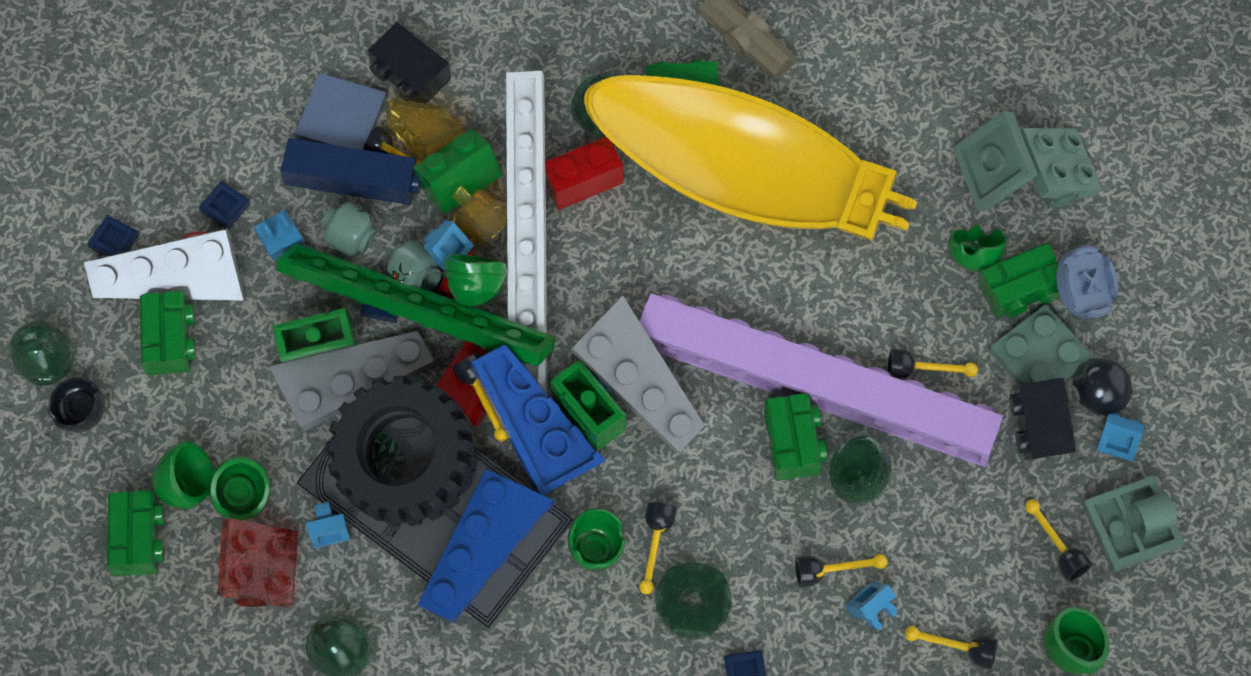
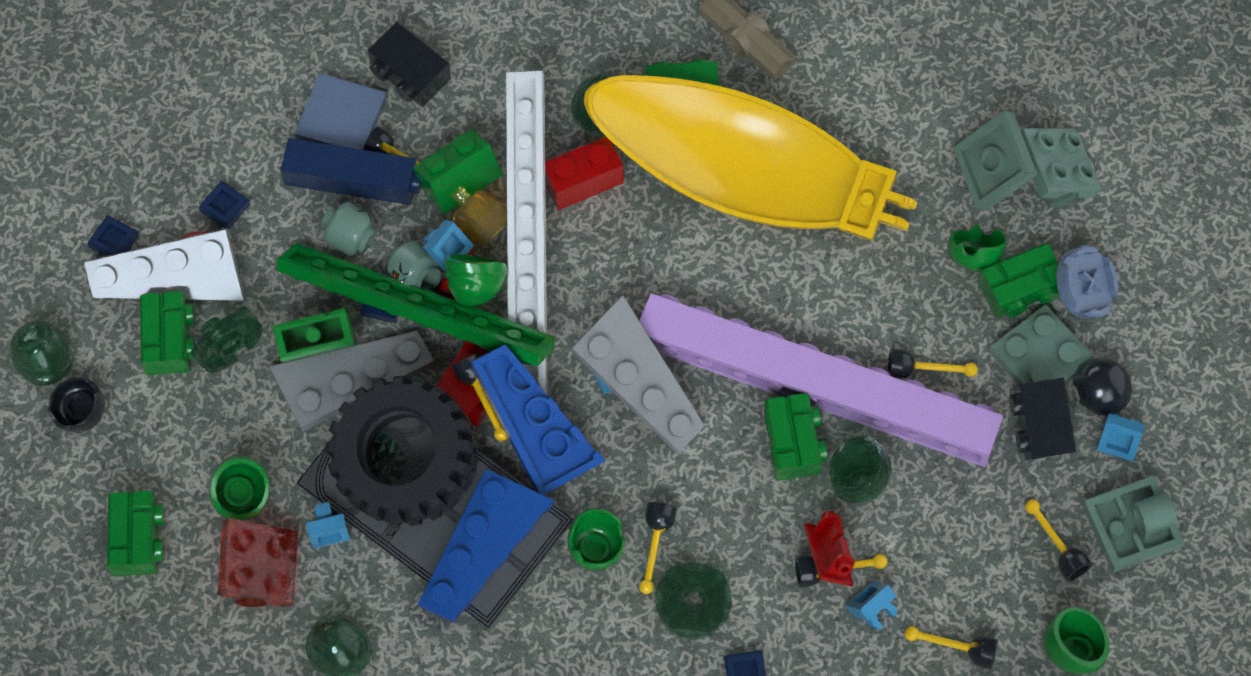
(183, 476): green hat -> none
(225, 338): none -> clear green plate
(278, 234): dark azure tile -> none
(422, 126): clear yellow slope -> none
(588, 405): green brick -> none
(830, 550): none -> red hinge

